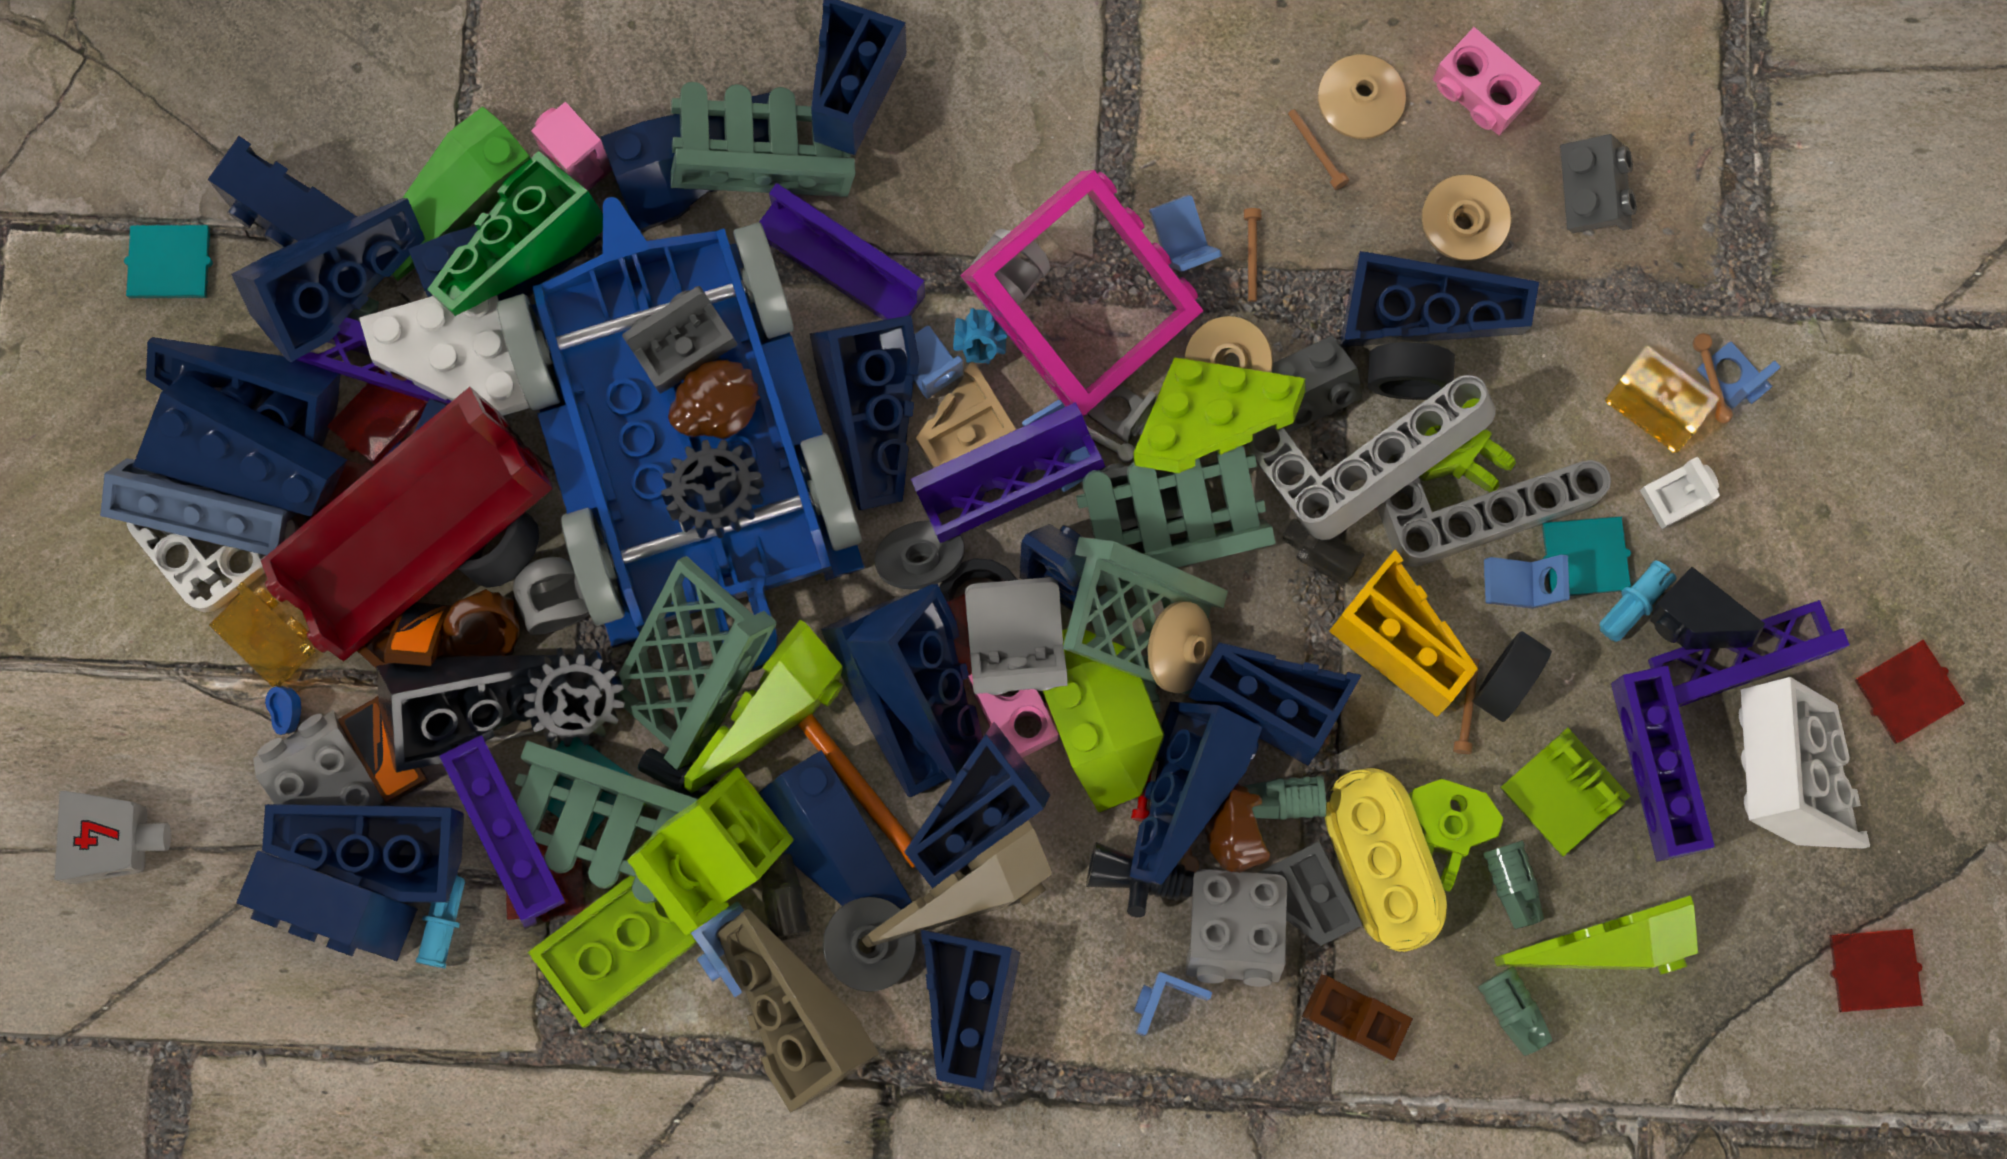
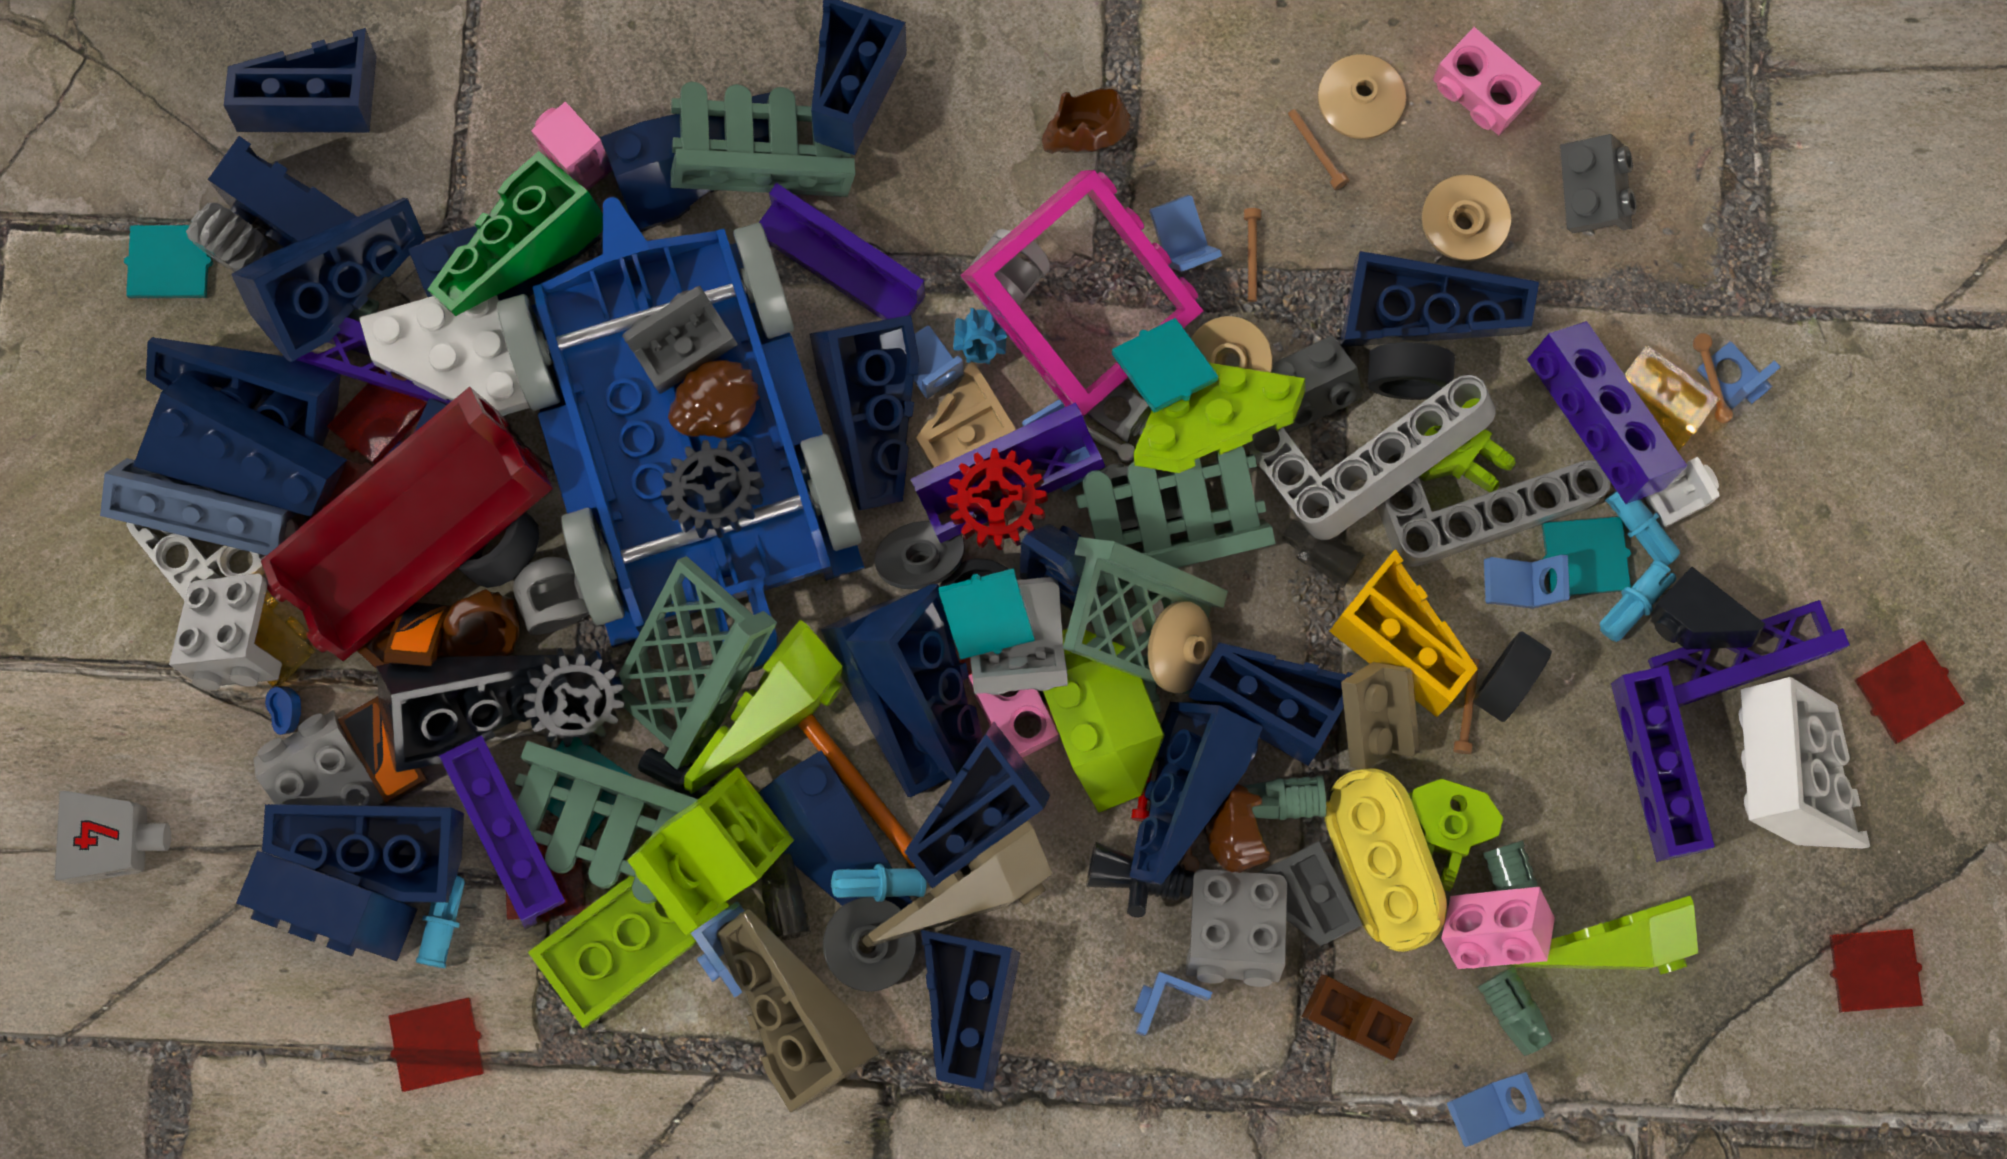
(219, 634): none -> light grey bracket
(226, 237): none -> light grey gear
(306, 90): none -> dark blue wedge
(436, 1044): none -> clear red piece
(463, 177): bright green wedge -> none
(877, 883): none -> medium azure axle
(986, 613): none -> teal piece
(1015, 499): none -> red gear
(1087, 122): none -> reddish brown hair
(1164, 365): none -> teal piece
(1380, 714): none -> dark tan bracket
(1492, 1110): none -> medium blue bracket
(1498, 928): none -> bright pink brick
(1565, 792): lime hinge -> none
(1606, 412): none -> dark purple brick
(1645, 528): none -> medium azure axle

